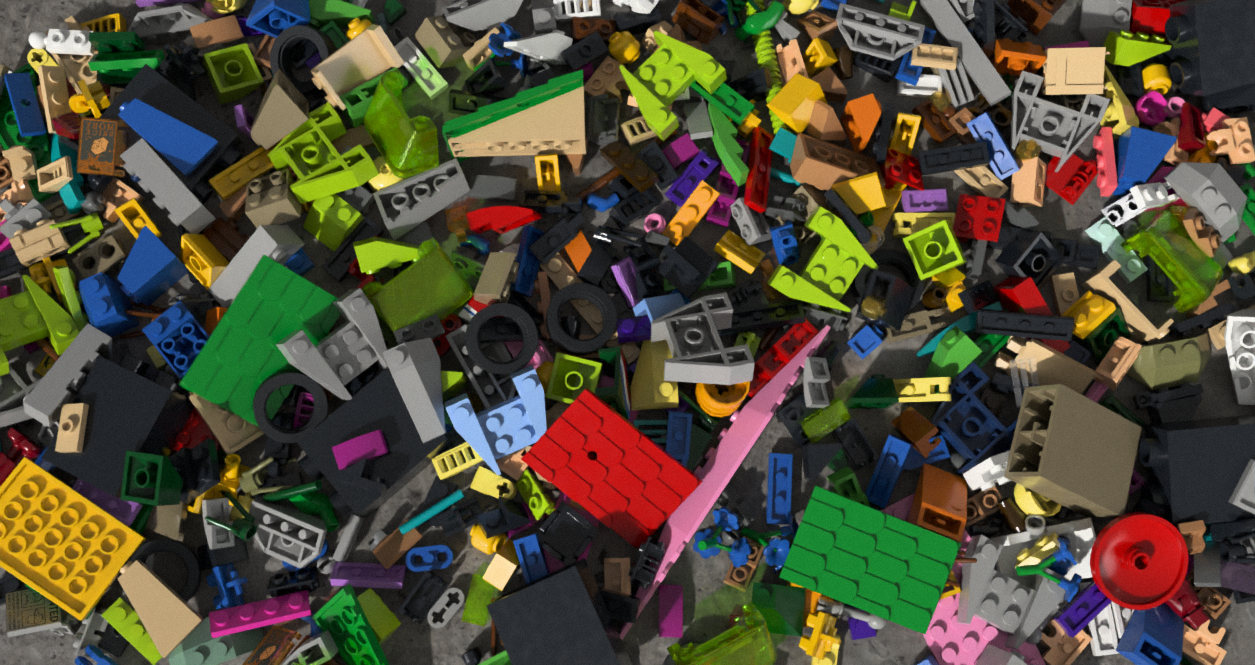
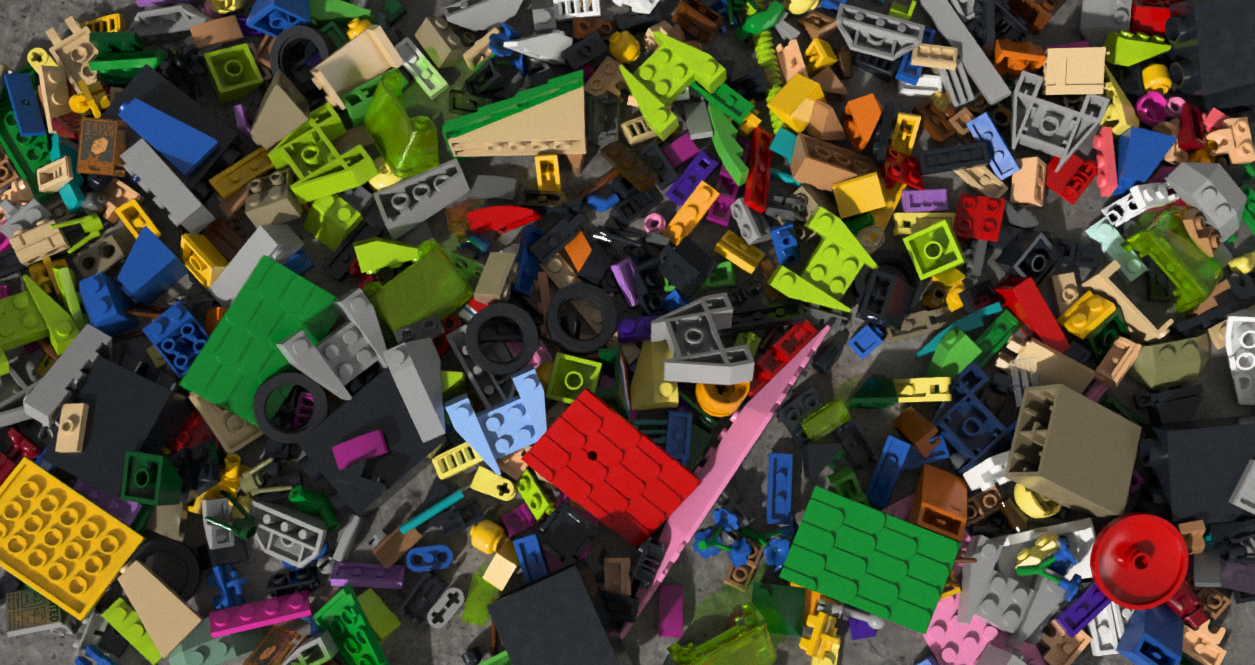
(22, 162): tan bracket -> none
(63, 41): white plate -> none
(292, 491): dark green bar -> none
(505, 518): black slope -> none
(658, 306): medium blue panel -> none
(814, 379): light grey slope -> none
(848, 216): black plate -> none
(873, 307): clear yellow piece -> none
(1024, 324): black tile -> none
(1027, 150): clear yellow piece -> none
(1037, 522): light grey hinge -> none

